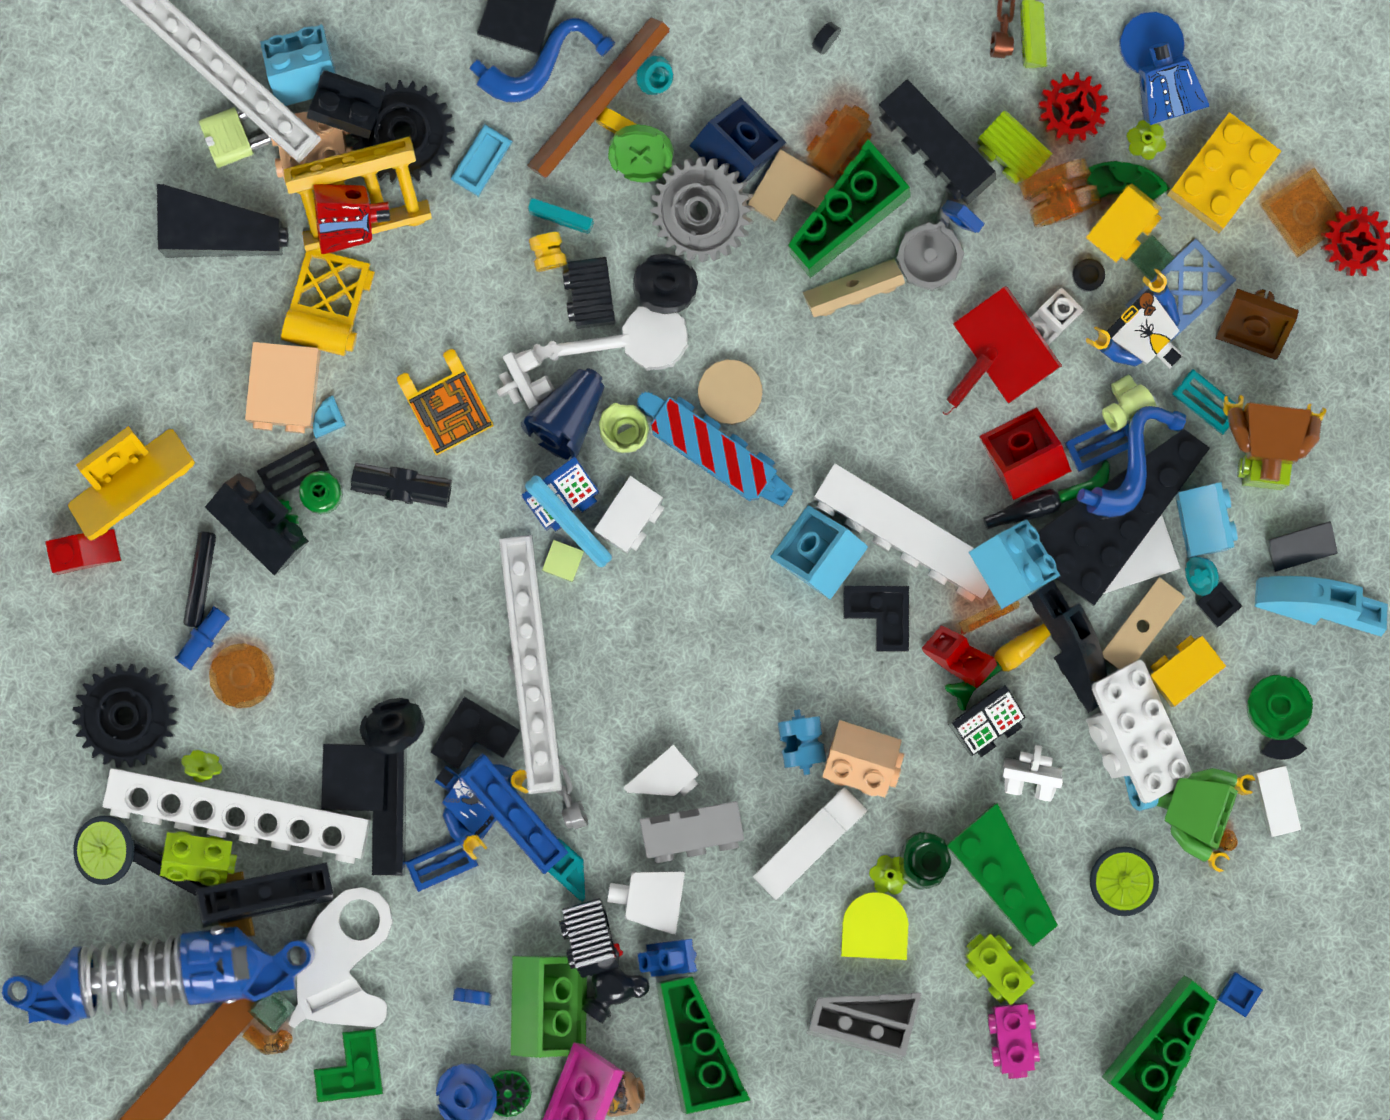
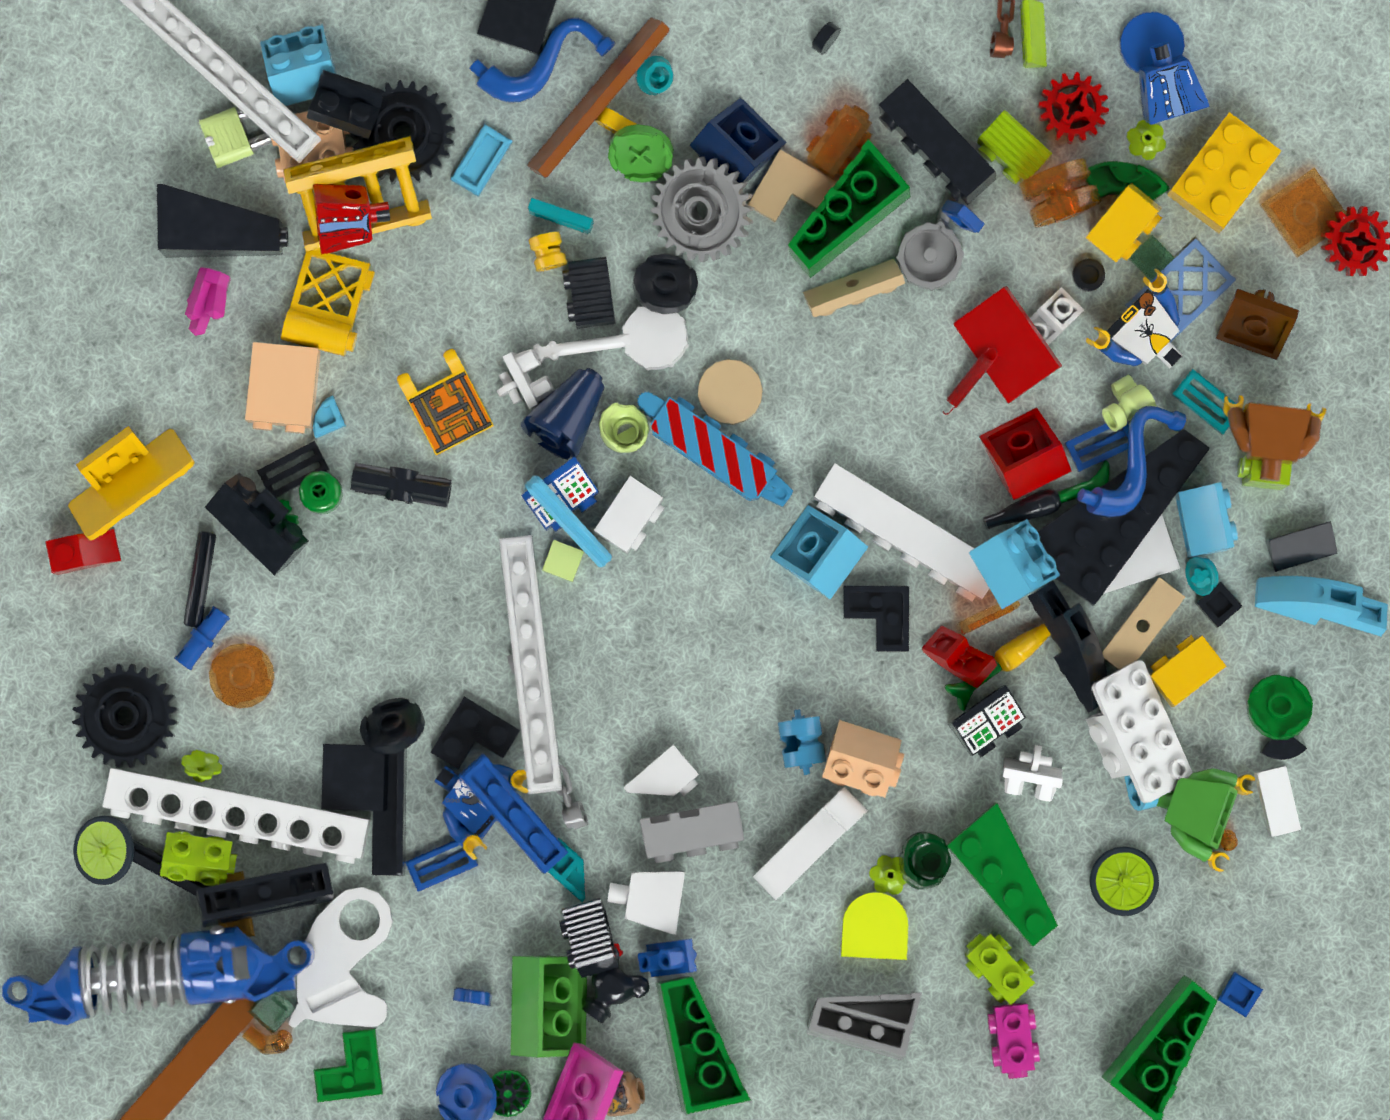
(207, 299): none -> dark pink rock

